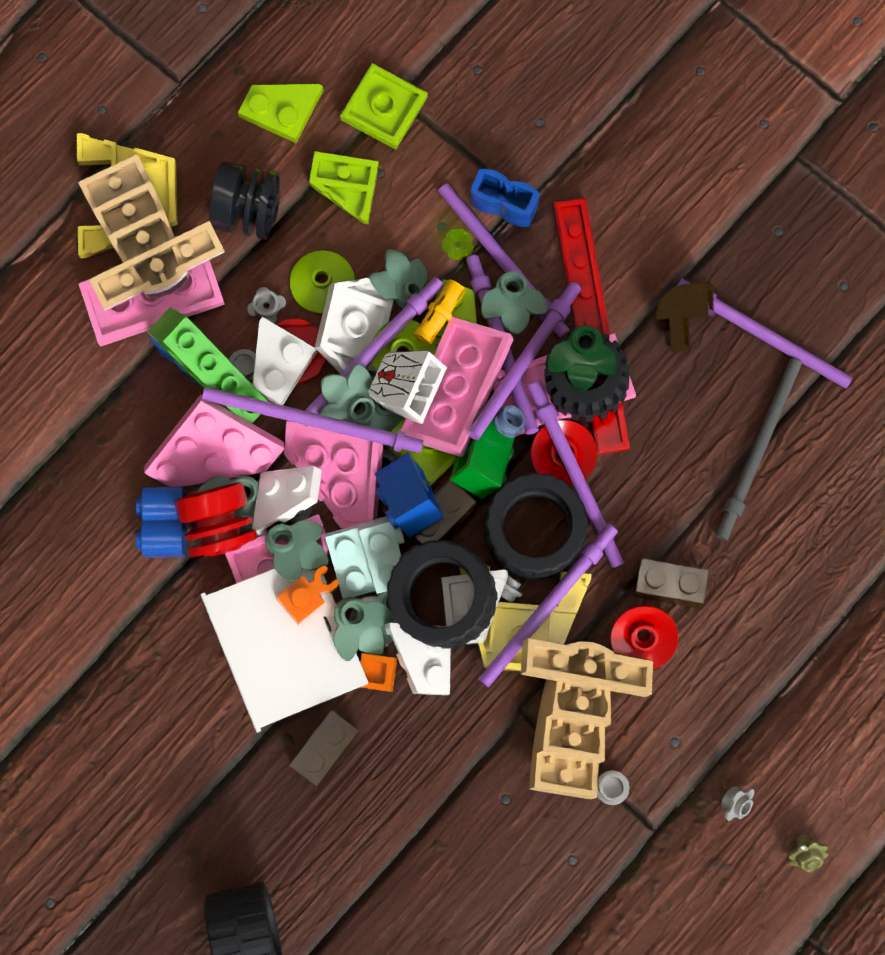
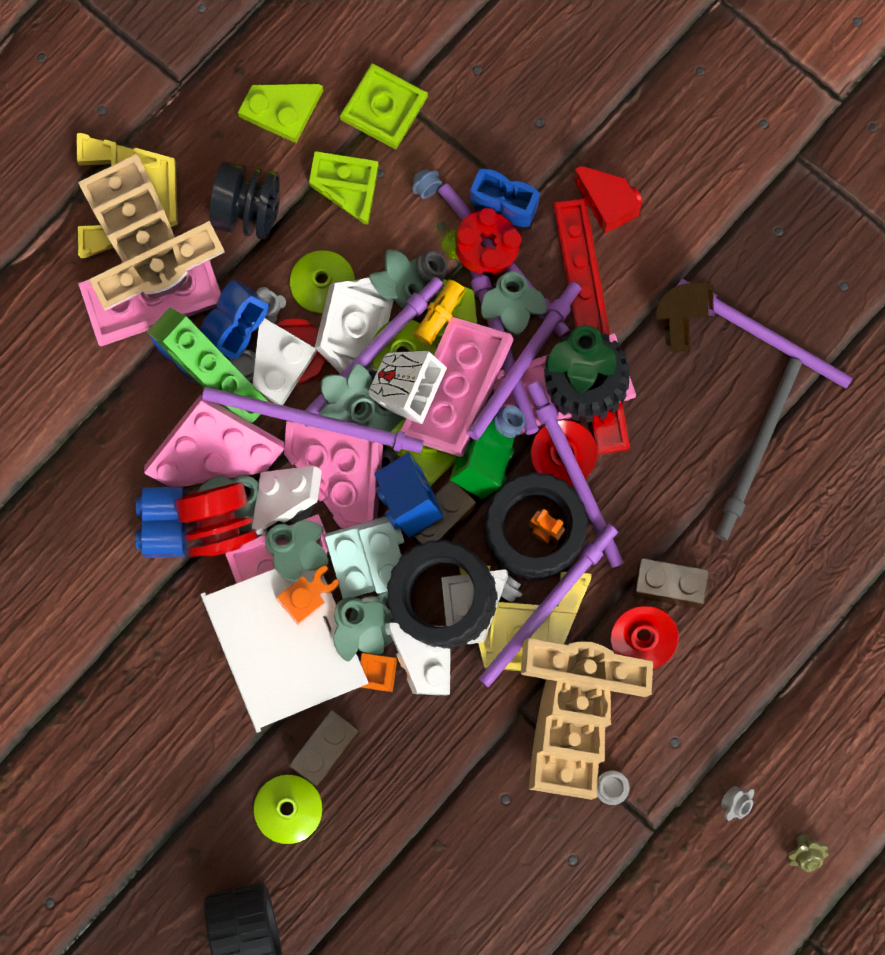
(236, 316): none -> blue brick
(304, 817): none -> lime dish
(426, 183): none -> sand blue plate
(431, 265): none -> dark grey plate
(496, 228): none -> red plate
(546, 528): none -> orange plate
(608, 197): none -> red slope

